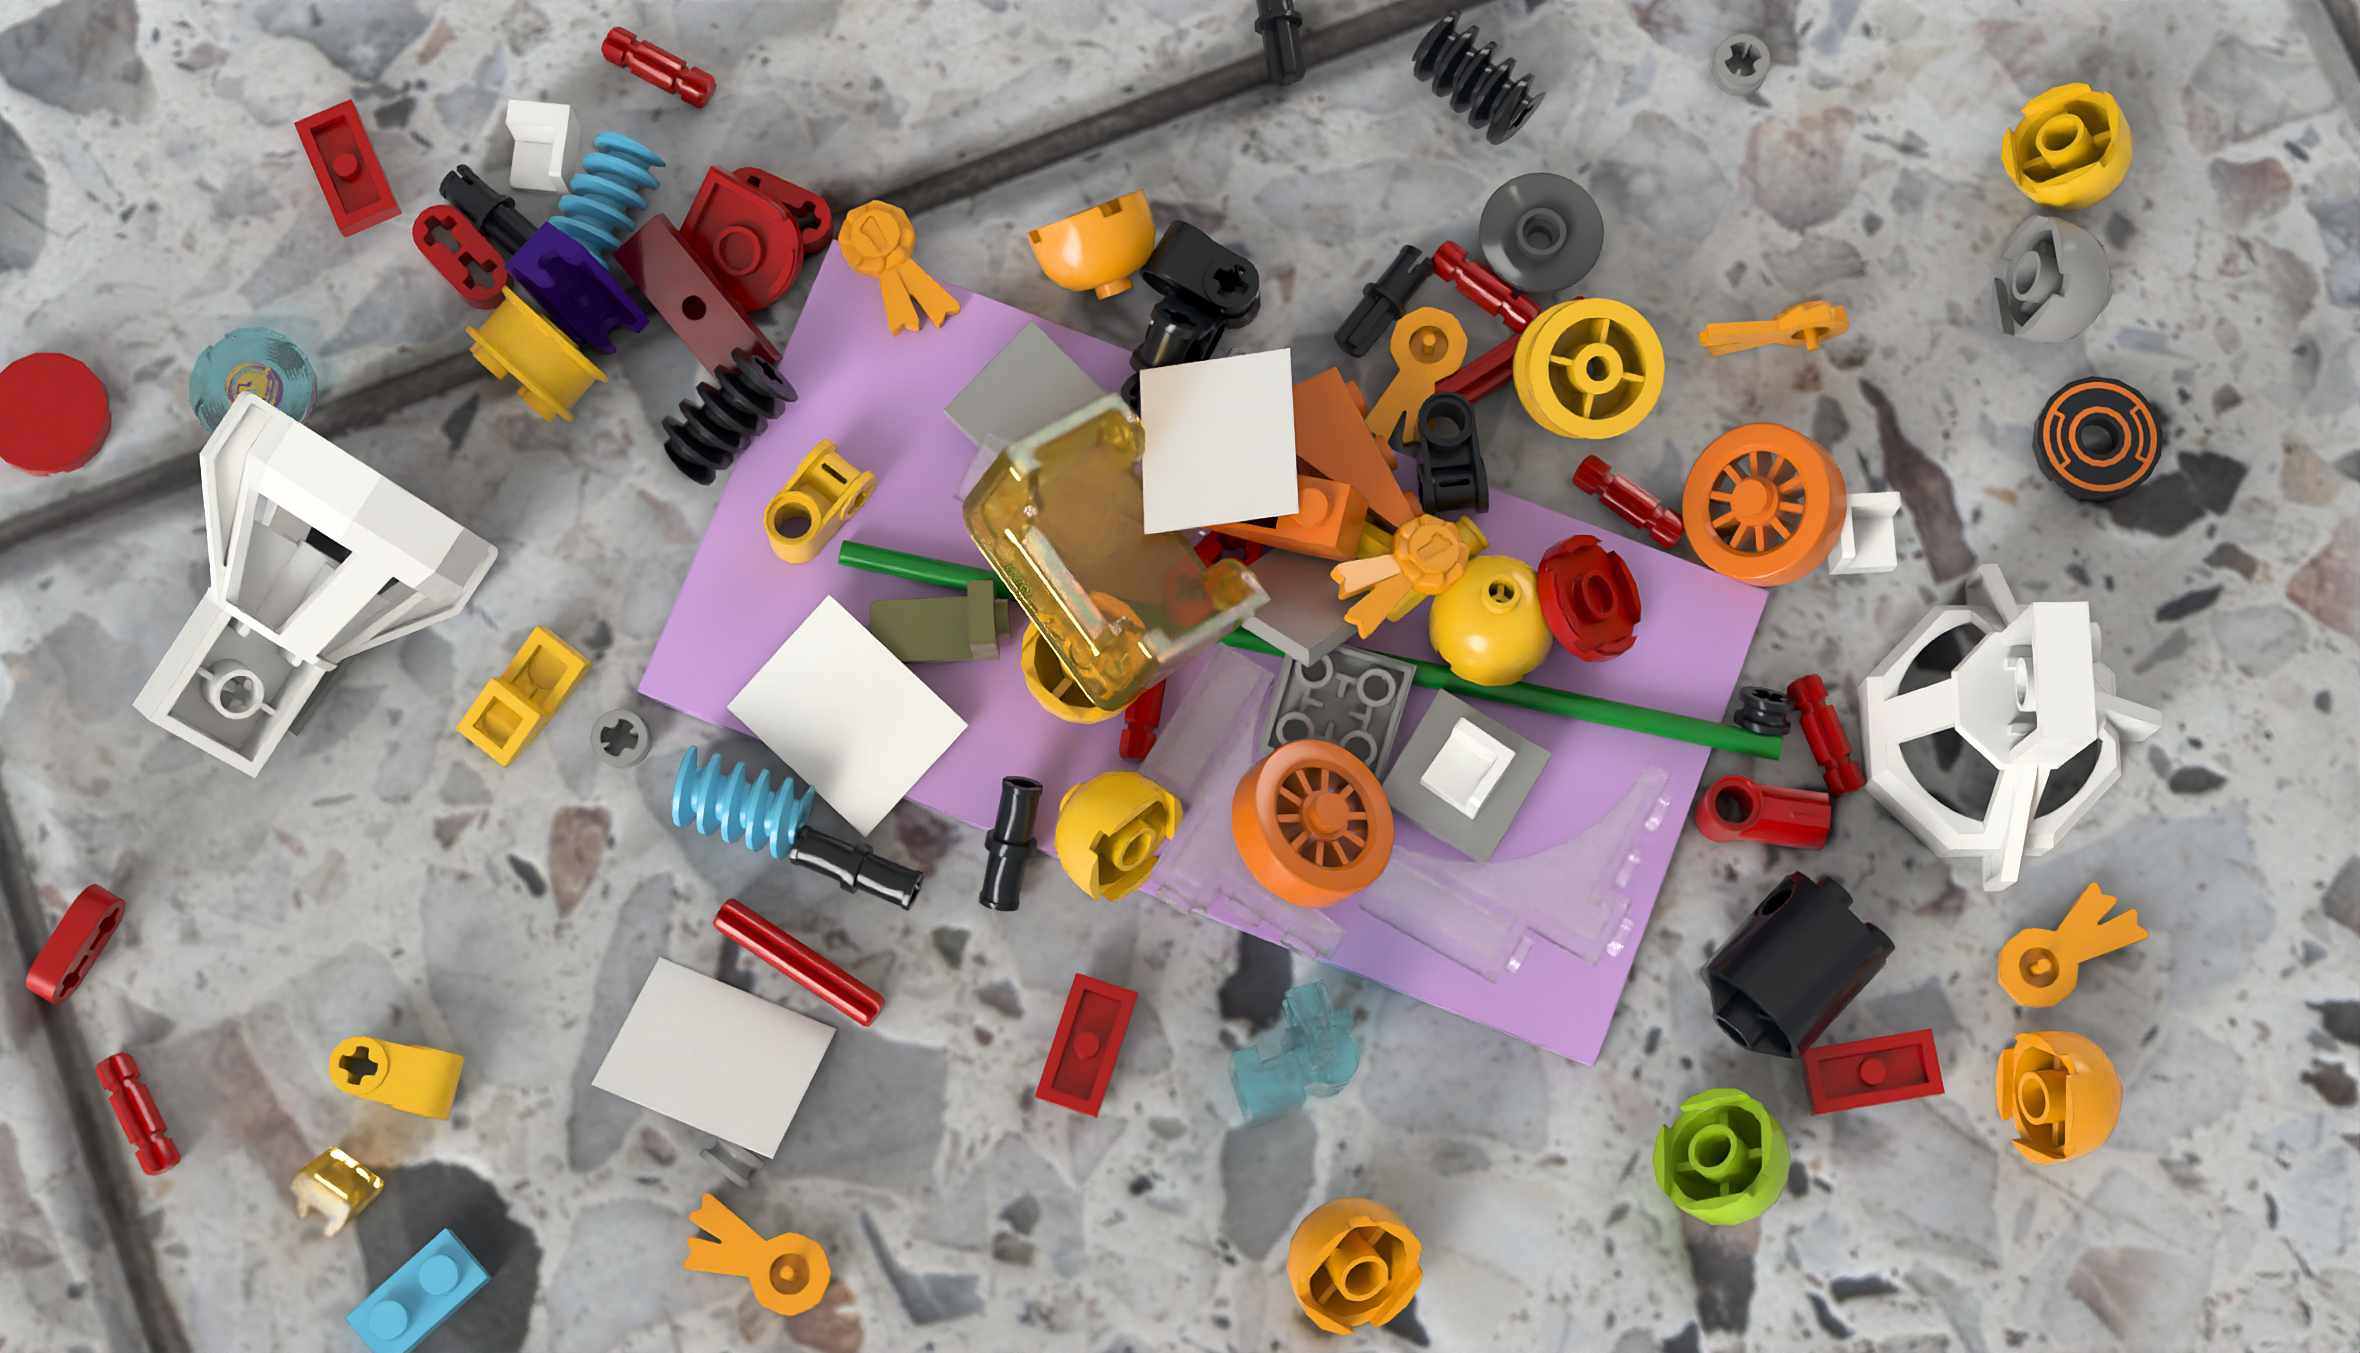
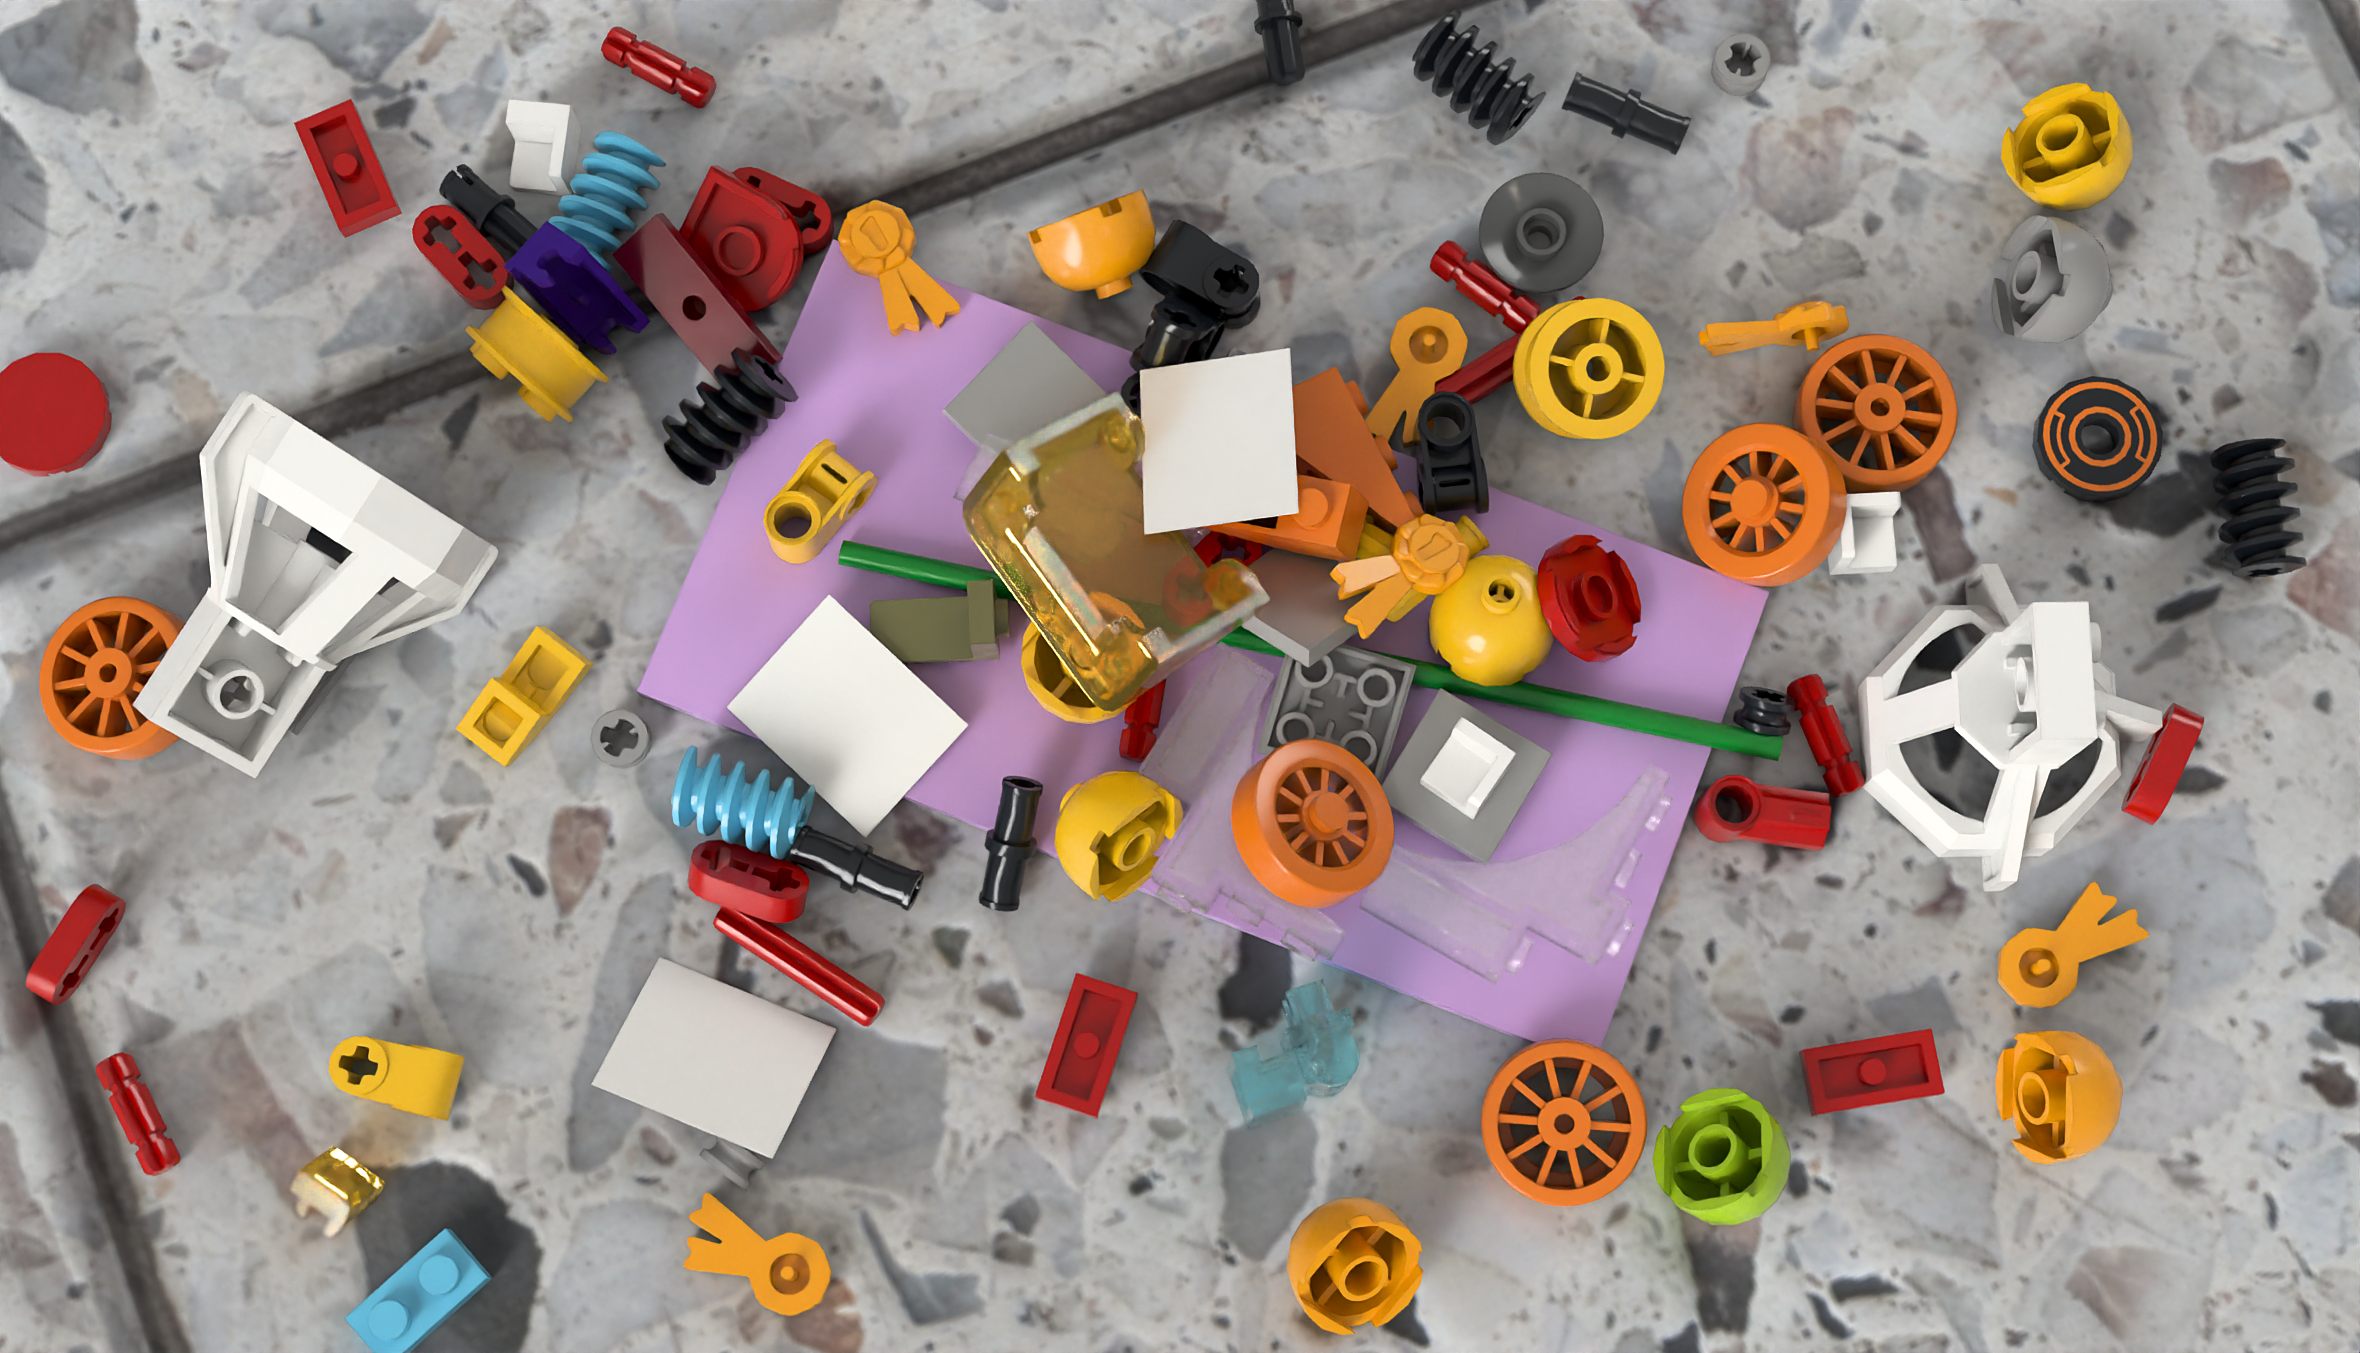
(113, 670): none -> orange wheel
(254, 362): clear light blue tile -> none
(748, 881): none -> red beam
(1383, 302): black axle -> none
(1564, 1122): none -> orange wheel
(1626, 113): none -> black pin
(1629, 501): red axle -> none
(1793, 967): black cylinder -> none
(1878, 411): none -> orange wheel
(2162, 764): none -> red beam
(2255, 508): none -> black piece

